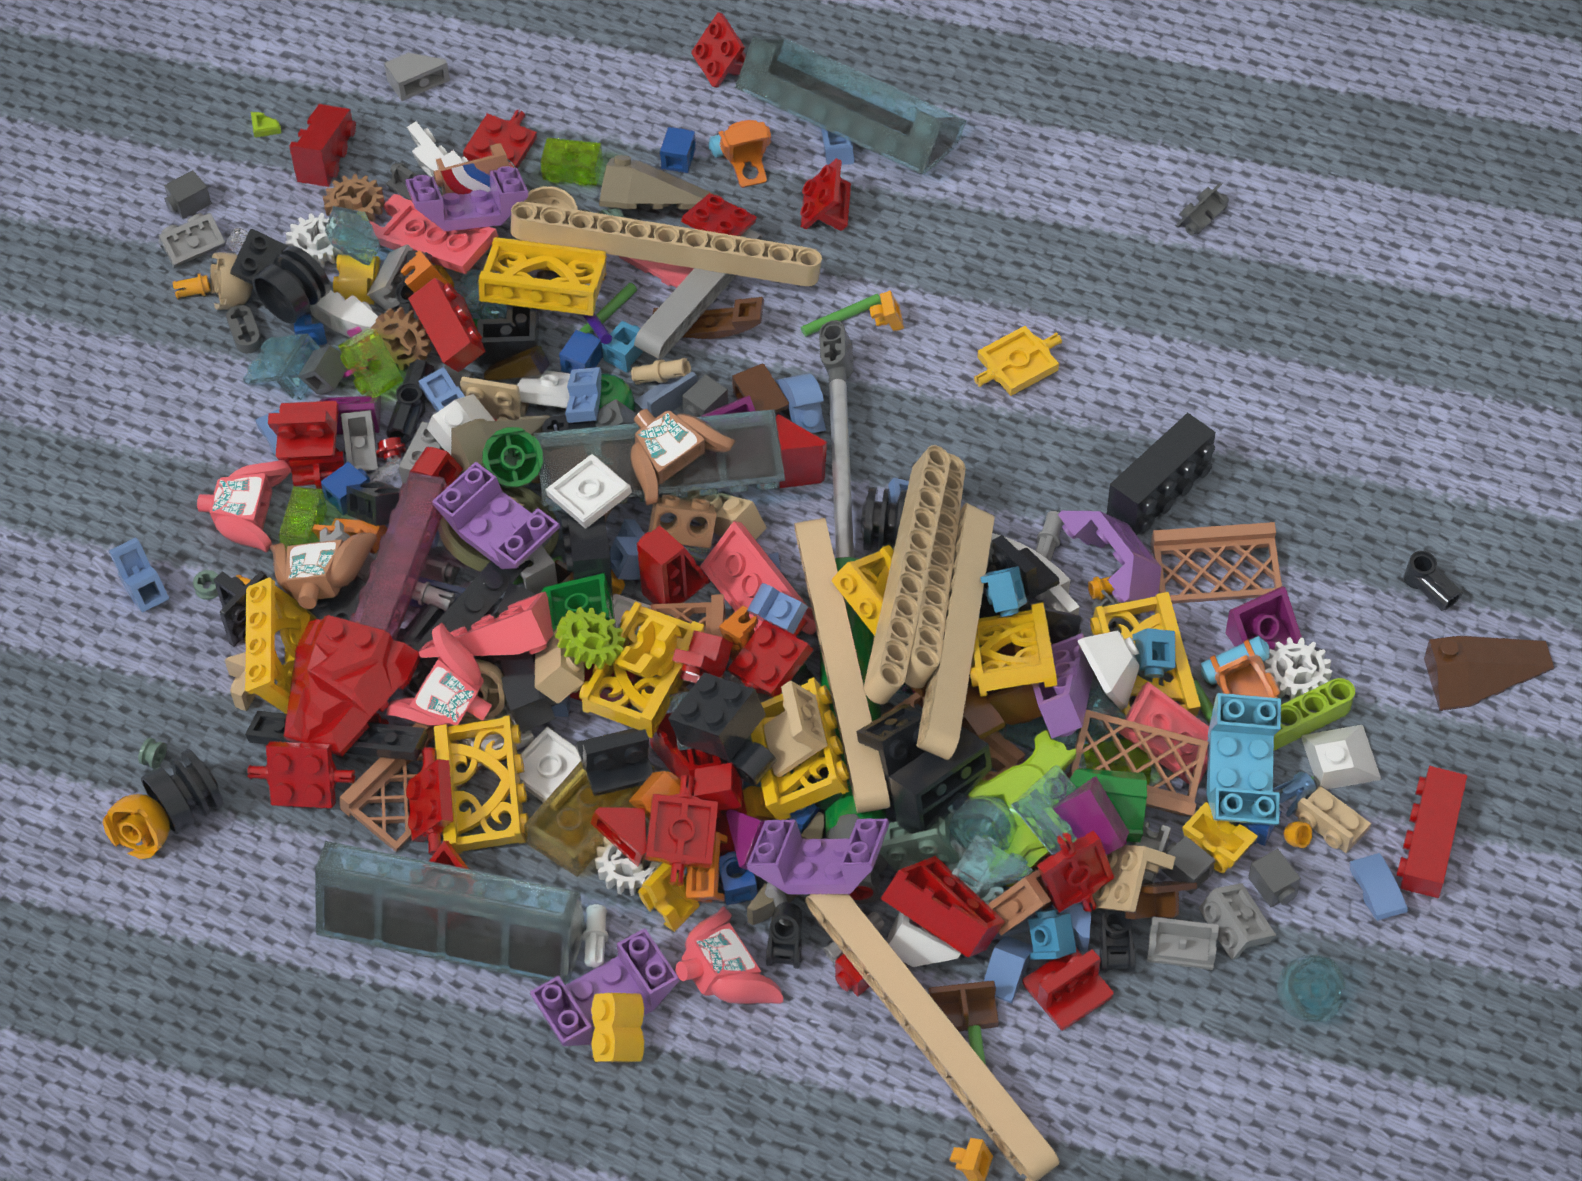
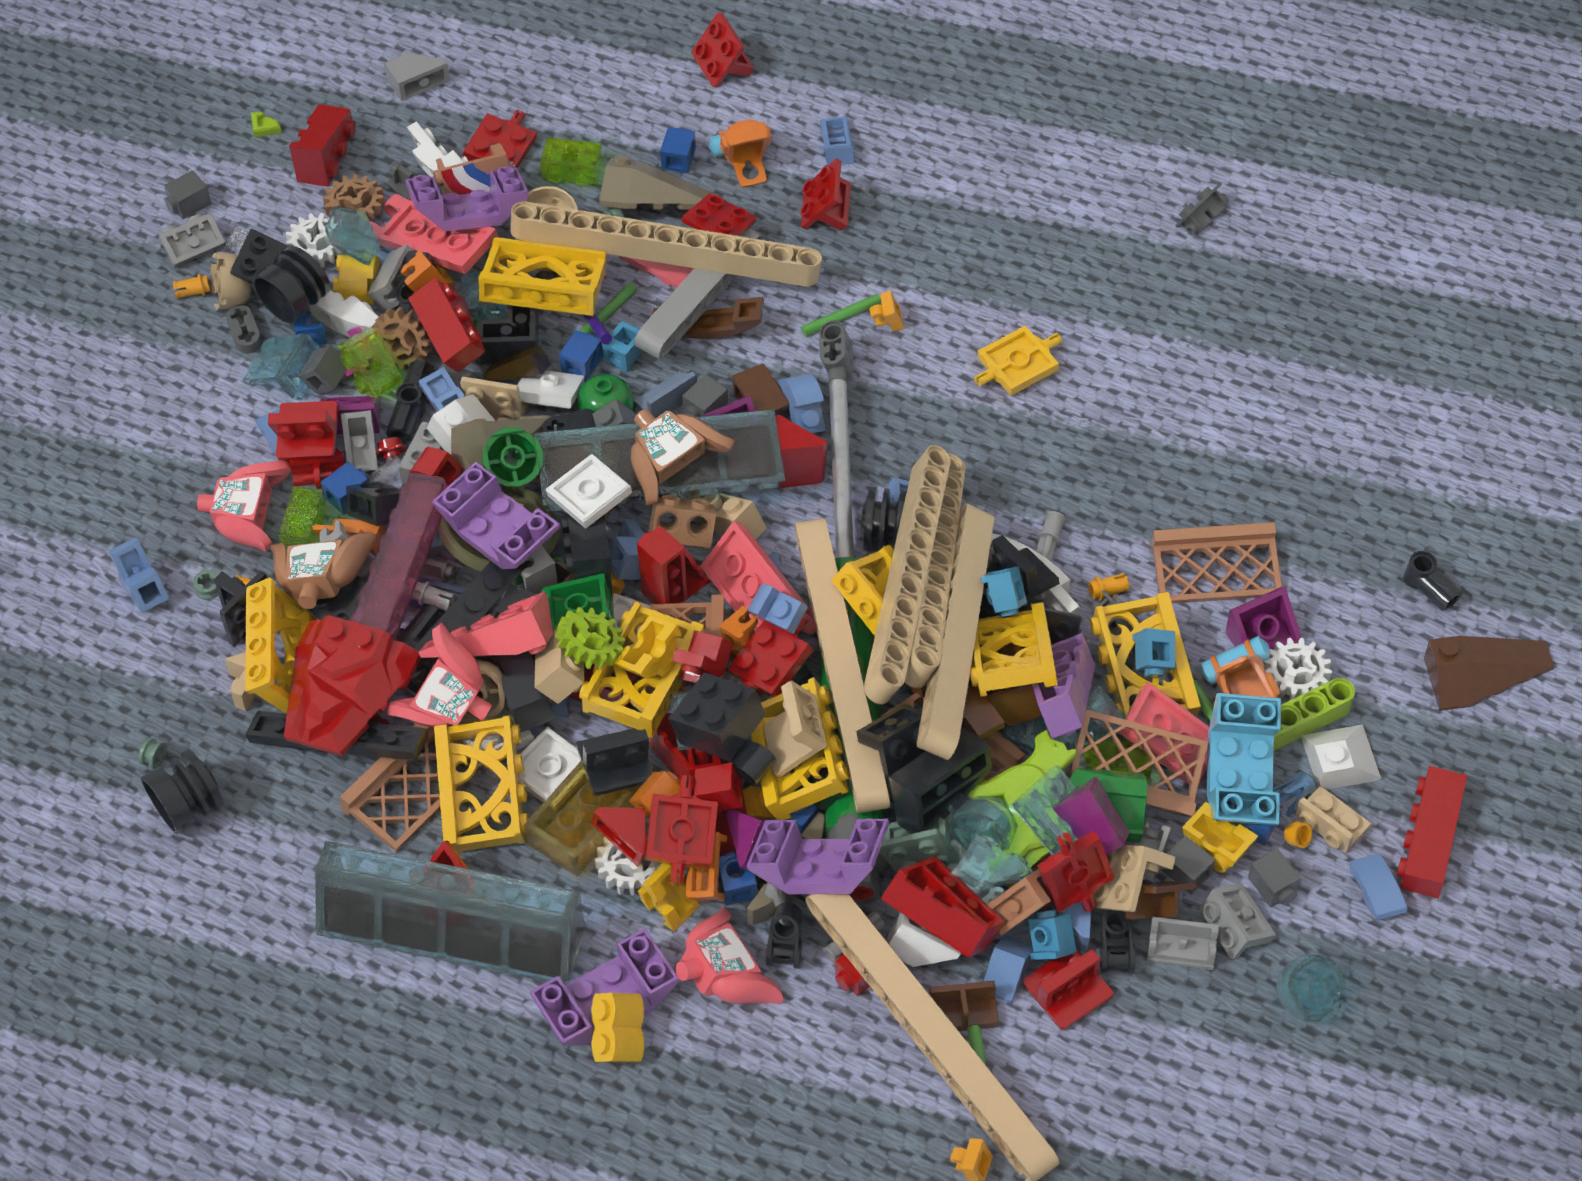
(137, 819): light orange cylinder -> none
(301, 774): red plate -> none
(430, 800): red plate -> none
(584, 394): medium blue slope -> none
(595, 935): white axle -> none
(660, 371): tan pin -> none
(849, 103): clear light blue window -> none
(1113, 664): white slope -> none
(1140, 571): medium lavender slope -> none
(1162, 474): black brick -> none

